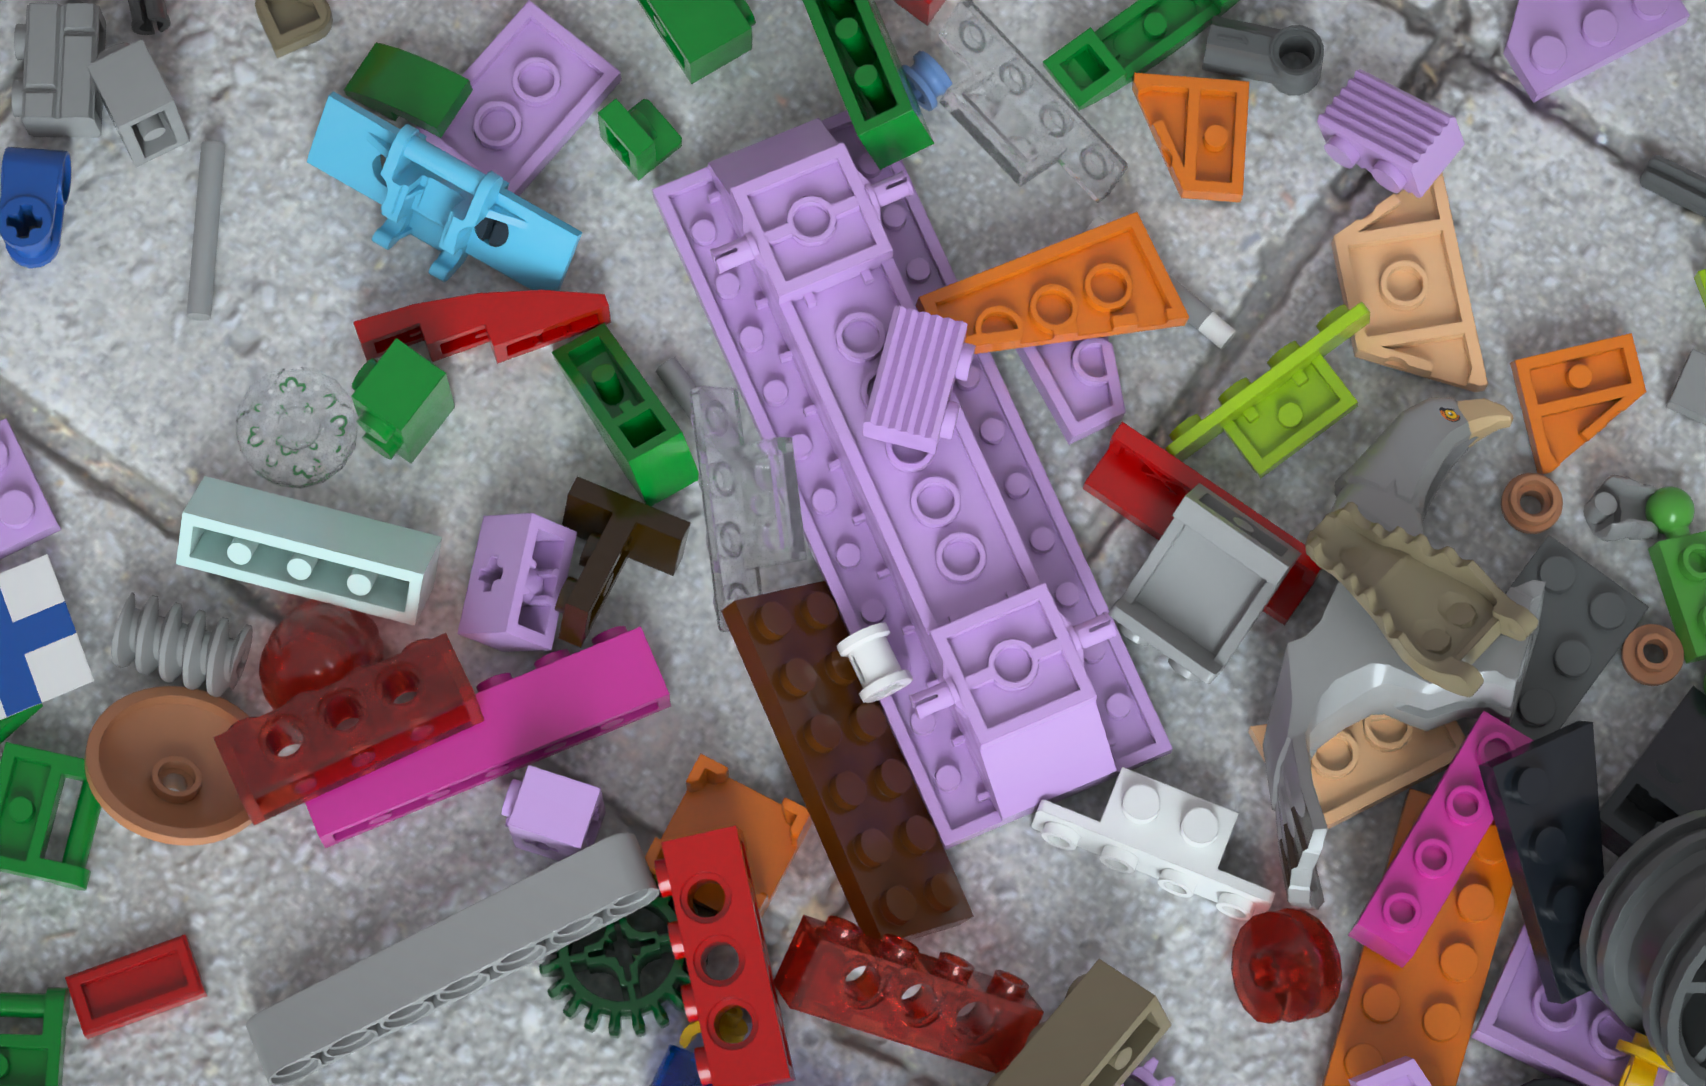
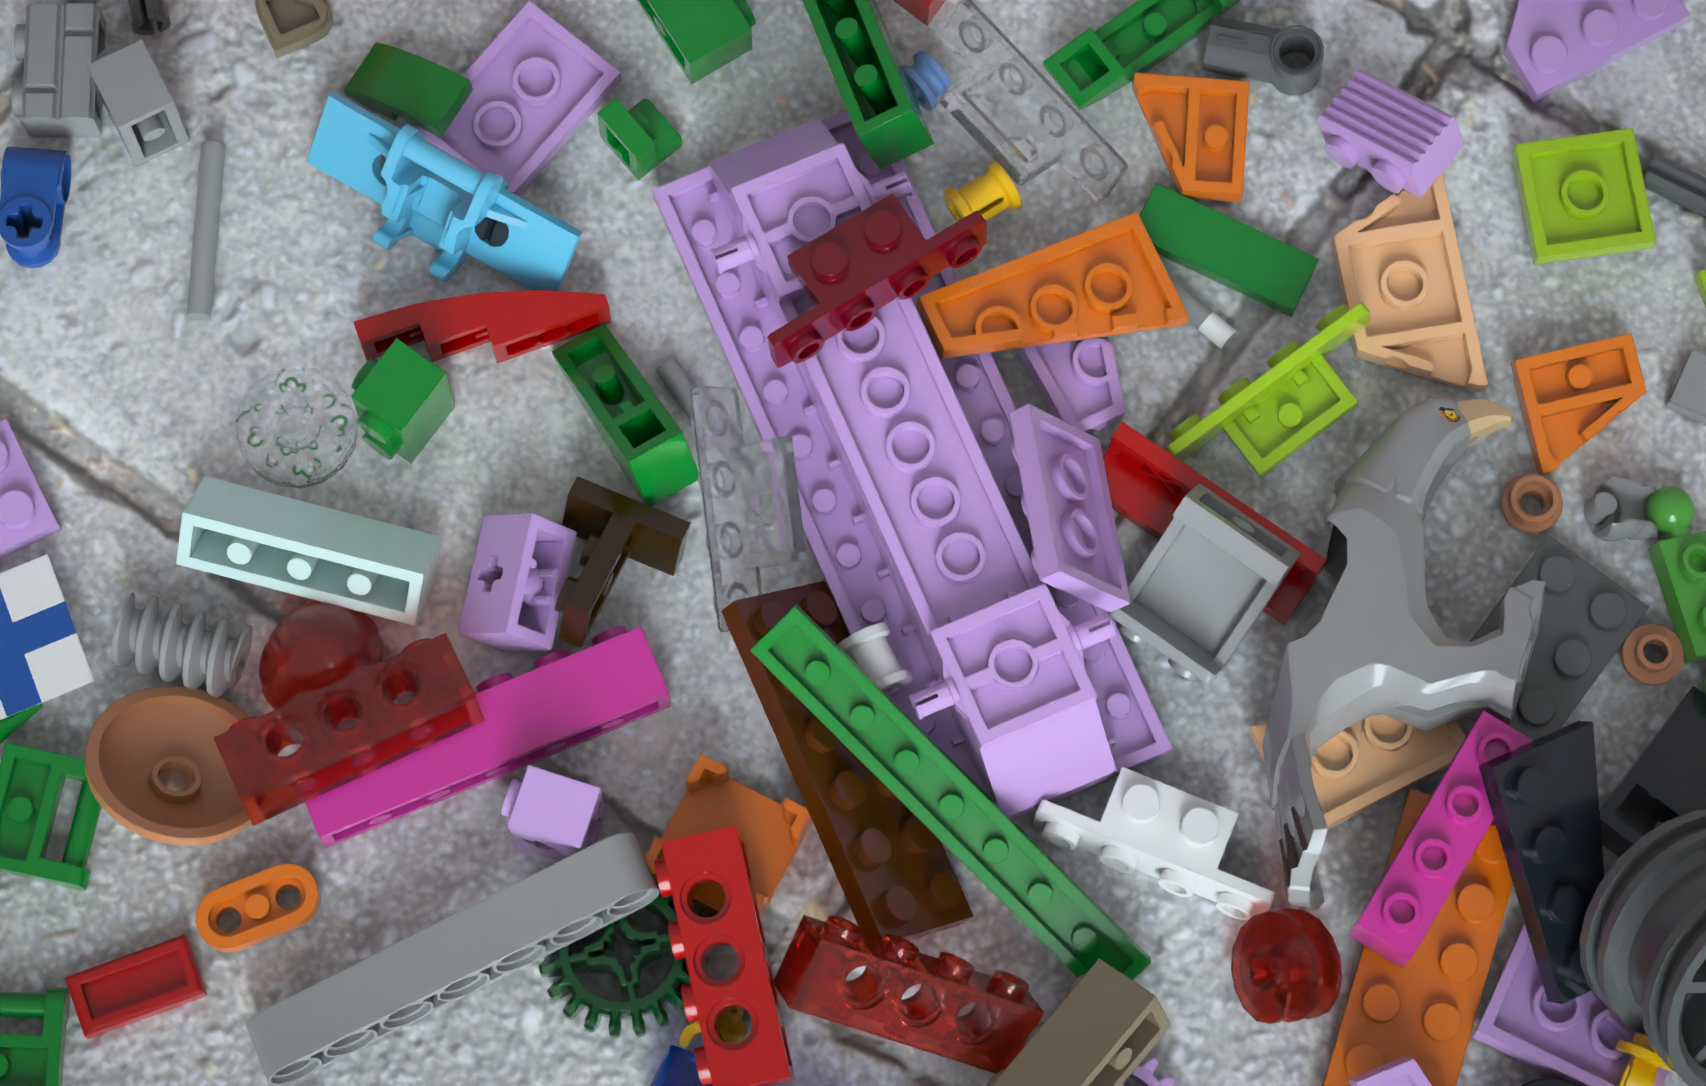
(258, 905): none -> orange plate
(865, 267): none -> dark red bracket
(916, 380): lavender brick -> none
(945, 797): none -> green plate
(987, 194): none -> yellow bush
(1068, 508): none -> lavender plate
(1227, 250): none -> green tile
(1423, 599): dark tan animal -> none
(1583, 196): none -> lime plate

